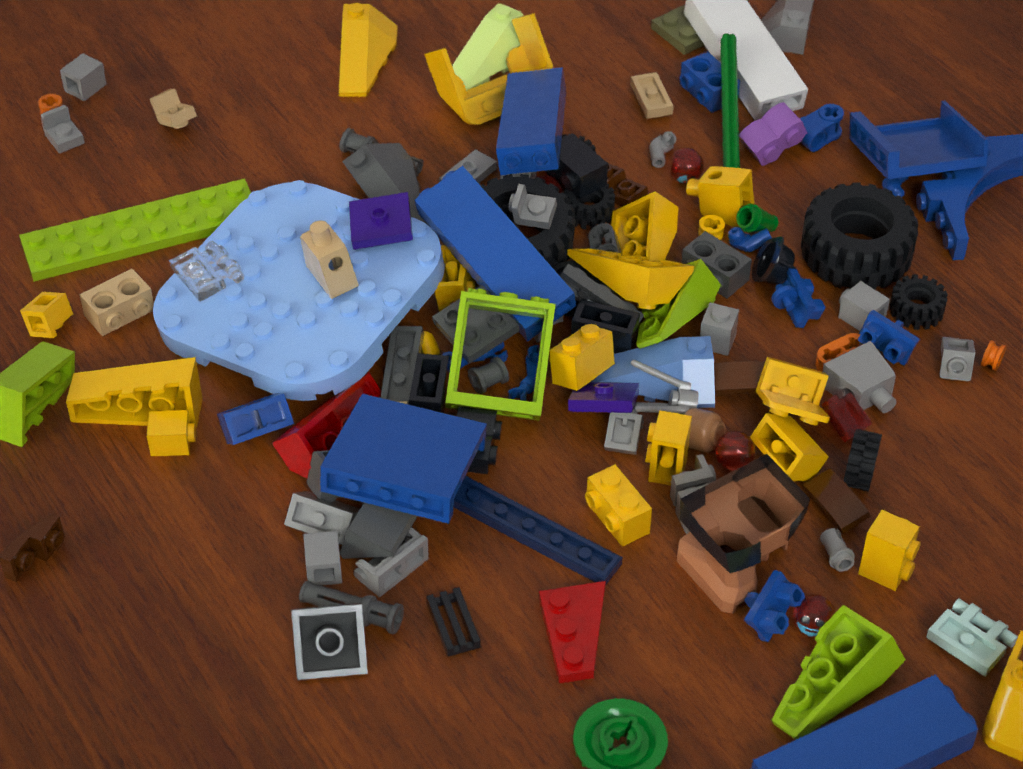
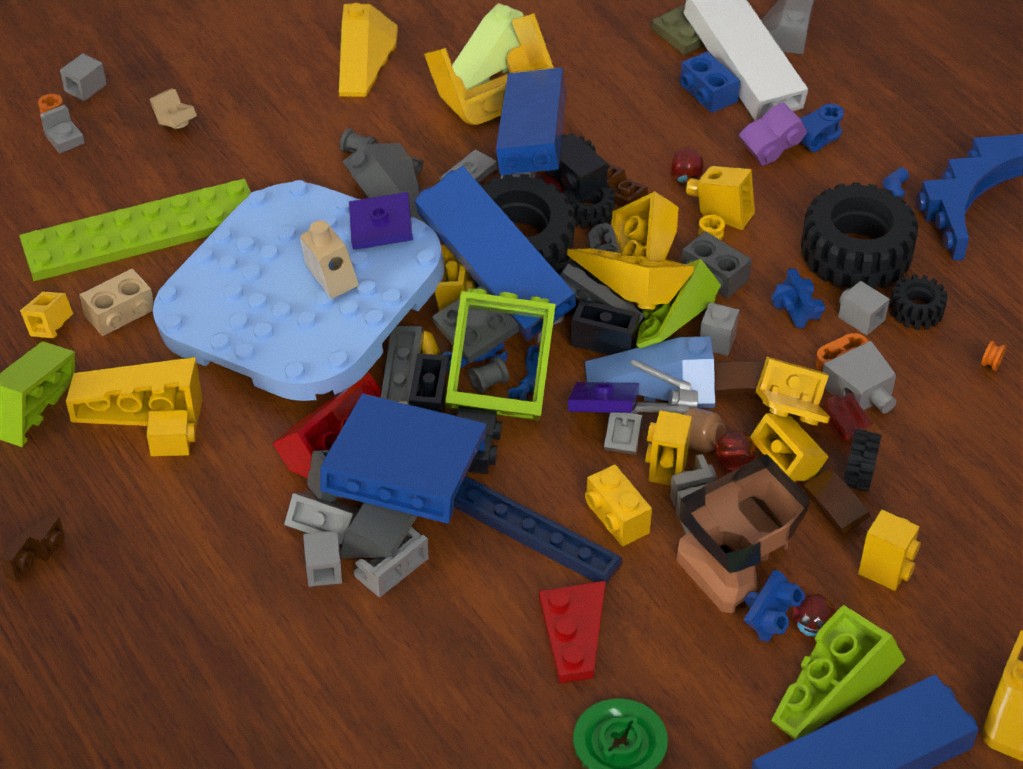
(200, 276): clear plate -> none
(255, 418): blue brick -> none
(329, 641): dark grey slope -> none
(394, 613): dark grey pin -> none
(446, 600): black tile -> none
(532, 209): light grey bracket -> none
(582, 357): yellow brick -> none
(651, 95): tan plate -> none
(661, 146): light grey arm -> none
(730, 115): green axle -> none
(747, 242): blue arm -> none
(754, 219): green cone -> none
(773, 262): black piece -> none
(840, 556): light grey pin -> none
(888, 337): blue hips -> none
(921, 145): blue panel -> none
(957, 358): light grey bracket -> none
(969, 643): light aqua plate -> none

